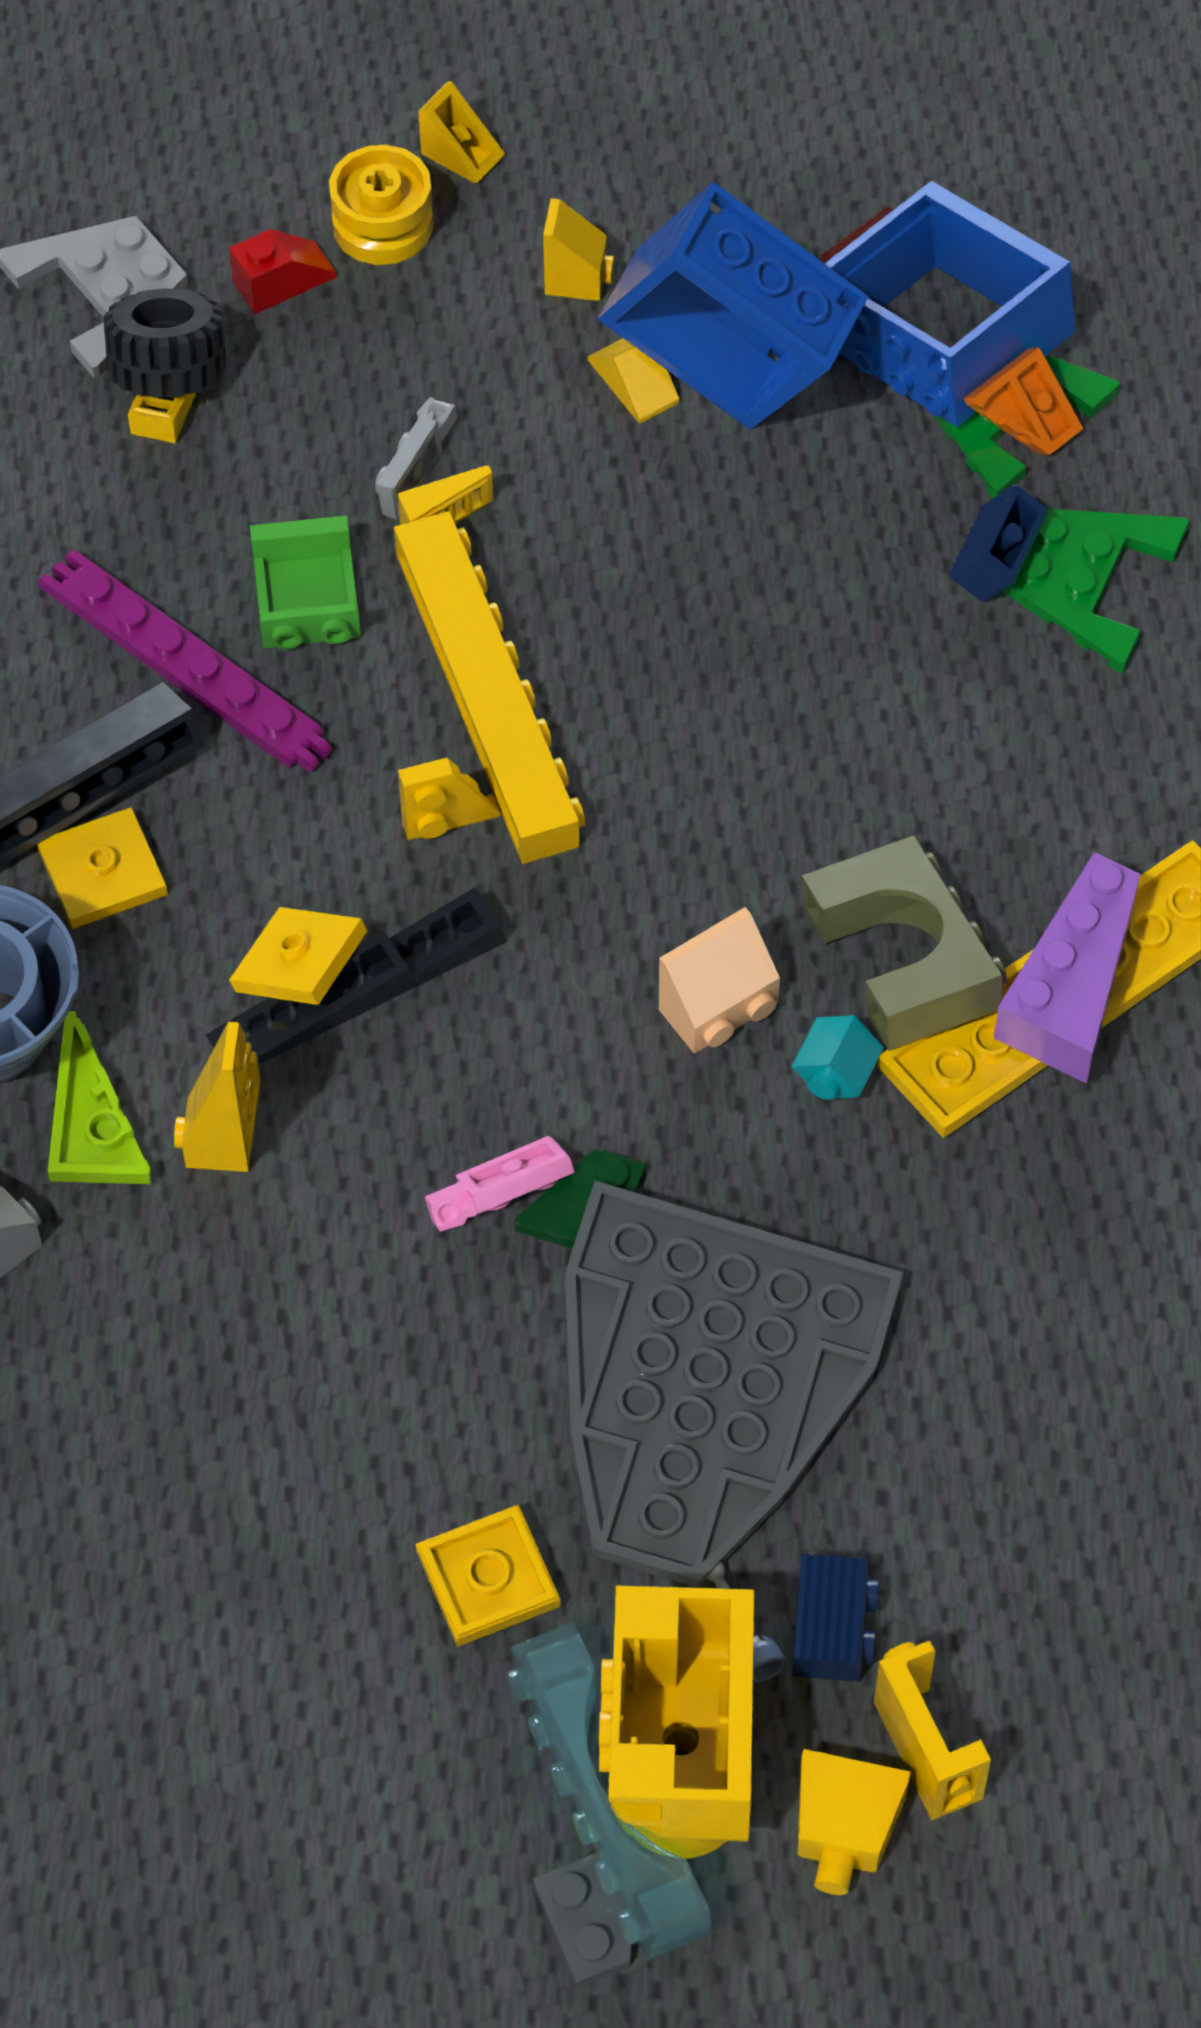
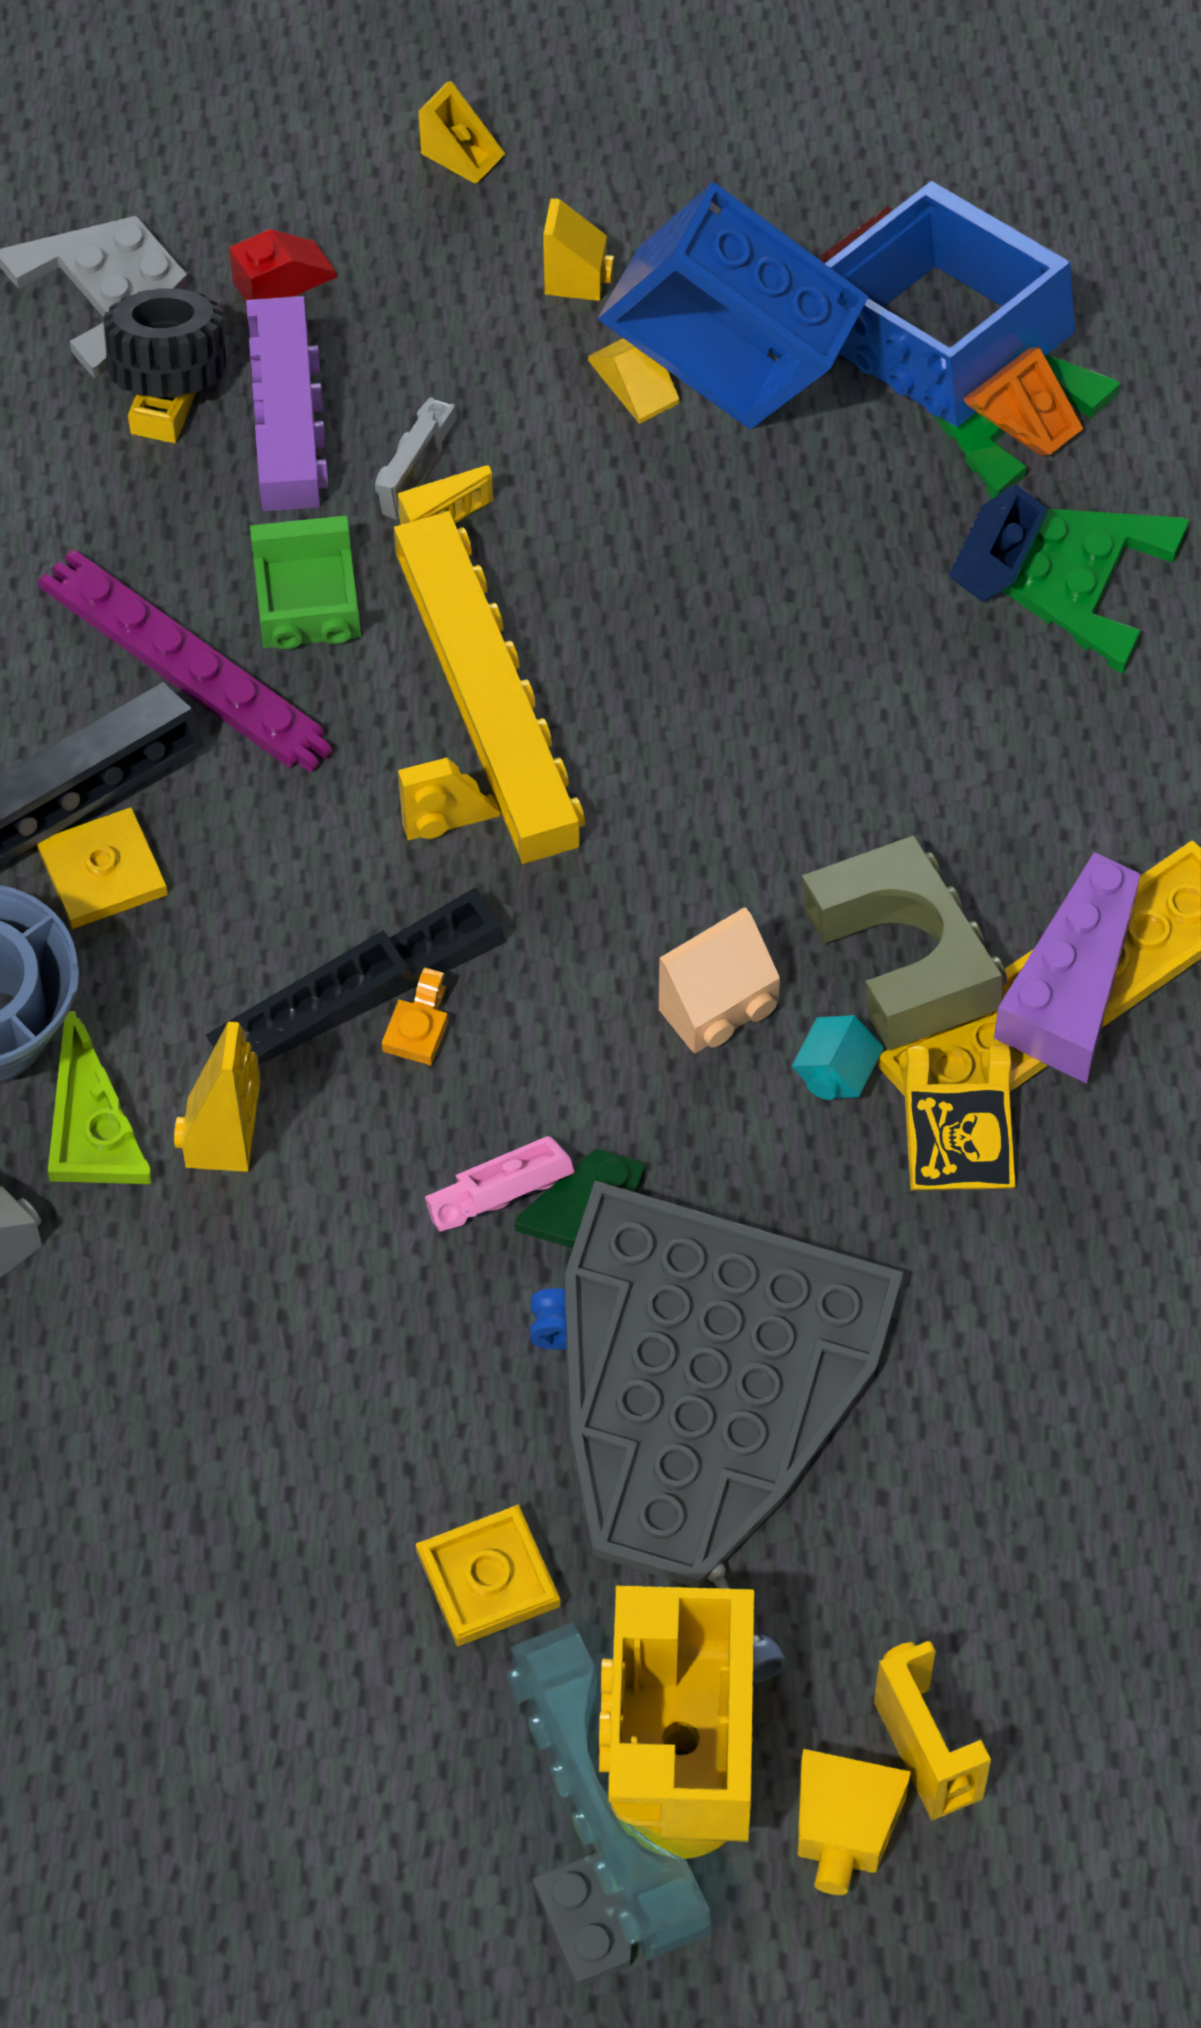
(286, 405): none -> medium lavender wedge
(298, 955): yellow plate -> none
(381, 204): yellow wheel -> none
(418, 1026): none -> light orange plate
(550, 1321): none -> blue wheel
(832, 1616): dark blue brick -> none
(958, 1131): none -> flag

